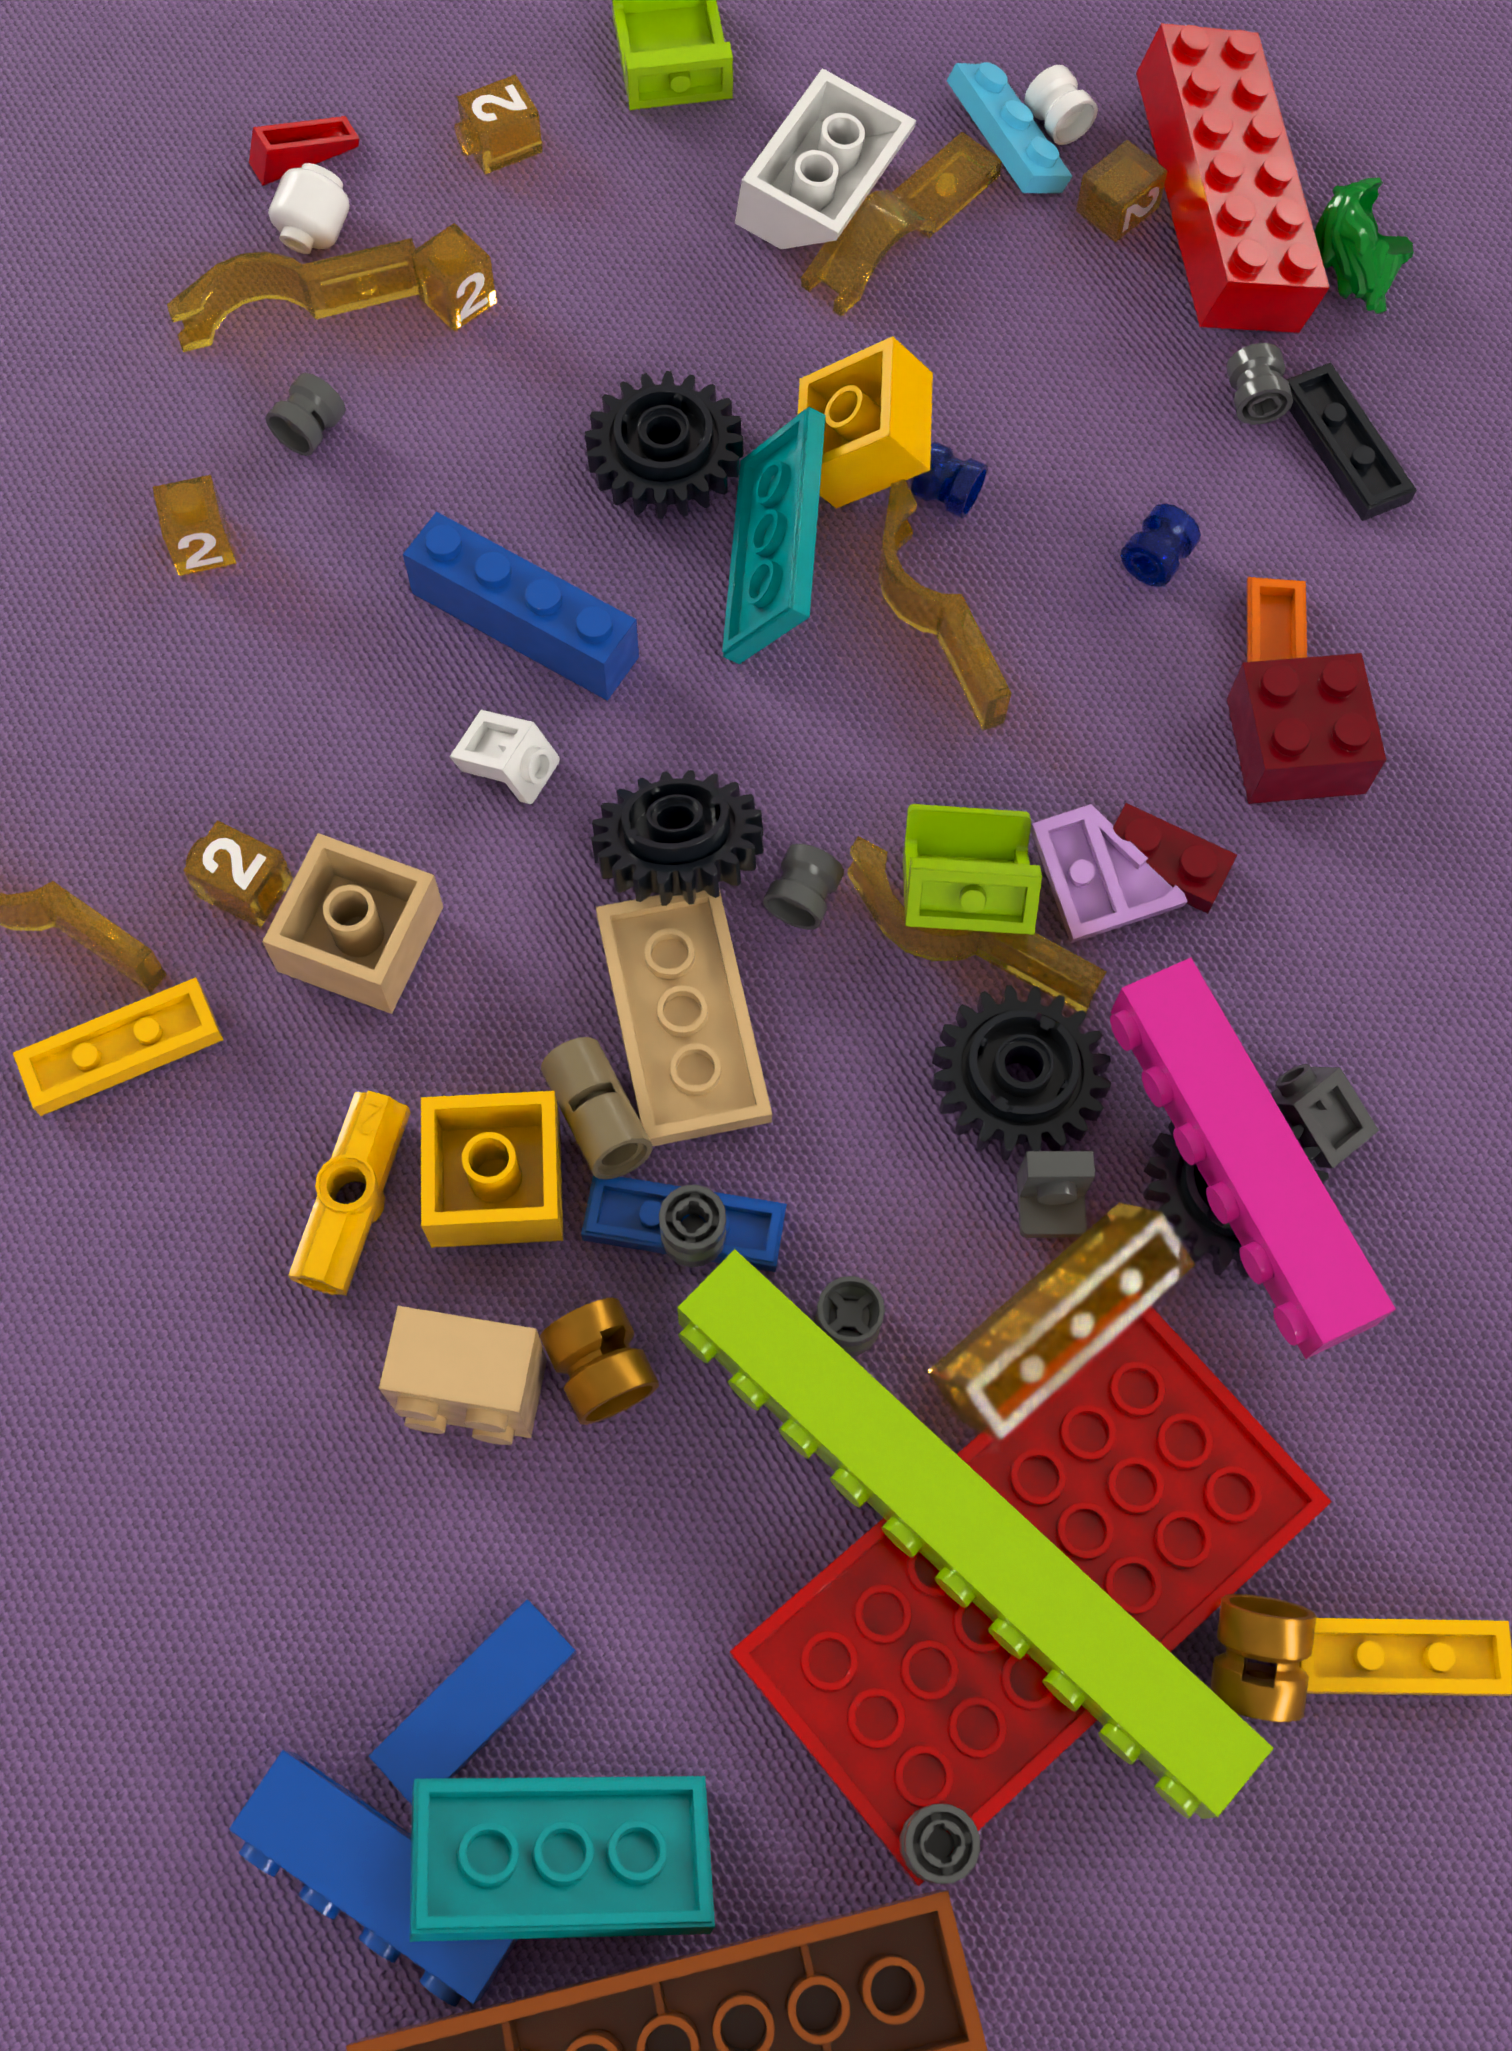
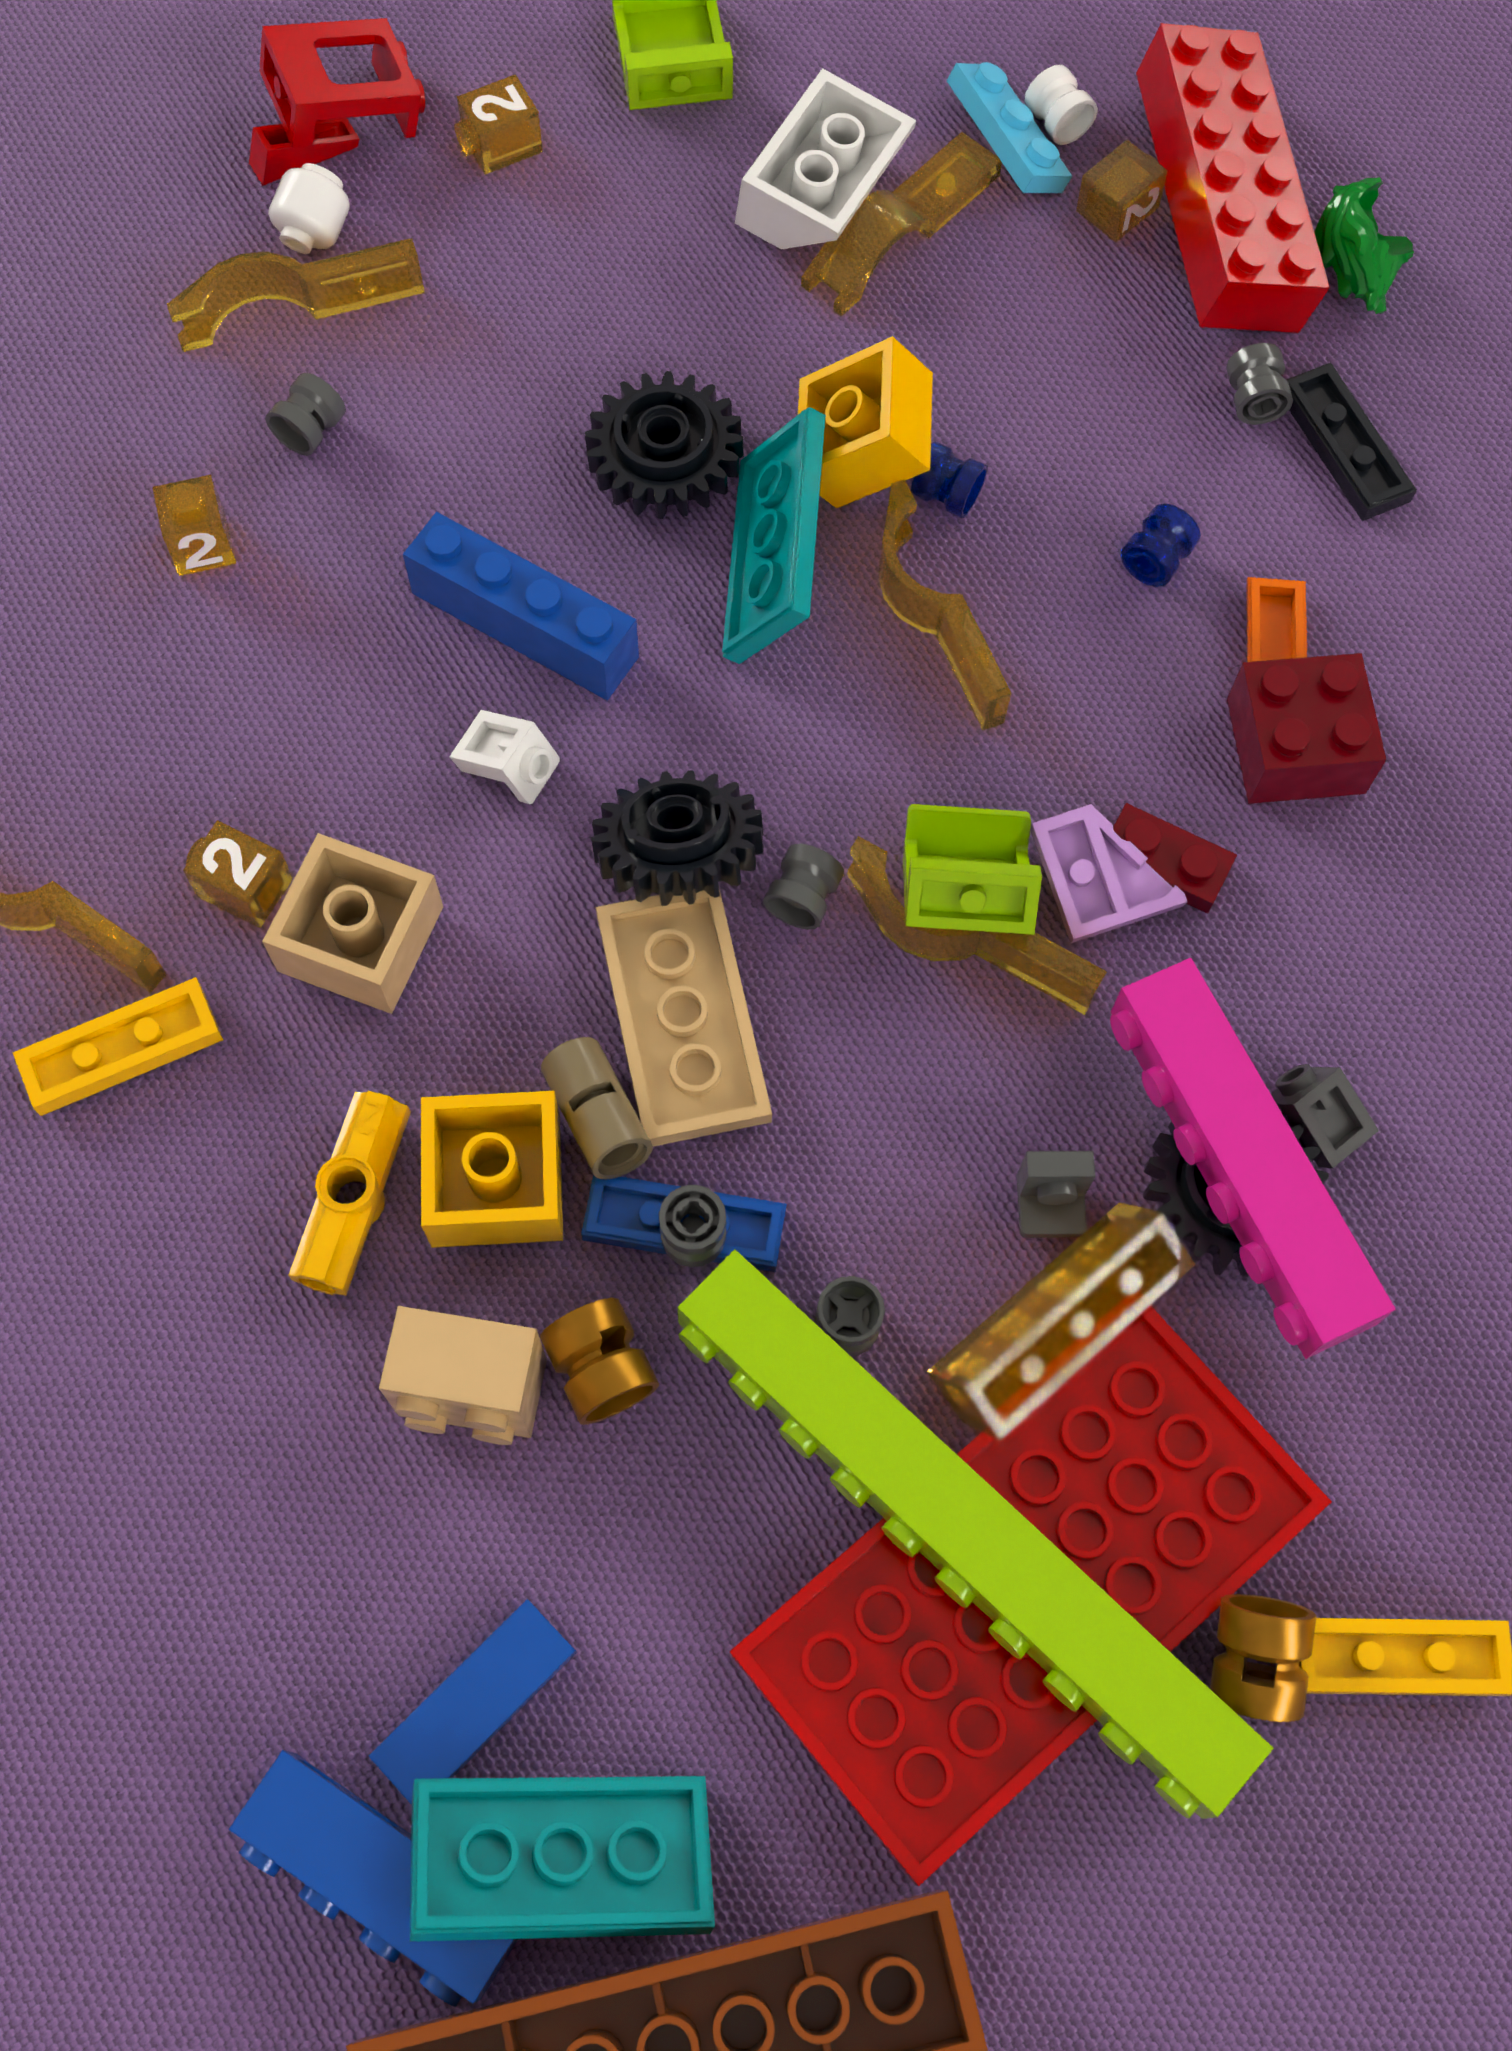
(305, 92): none -> red window
(454, 276): clear yellow brick -> none
(927, 1846): dark grey wheel -> none
(1012, 1109): black gear -> none

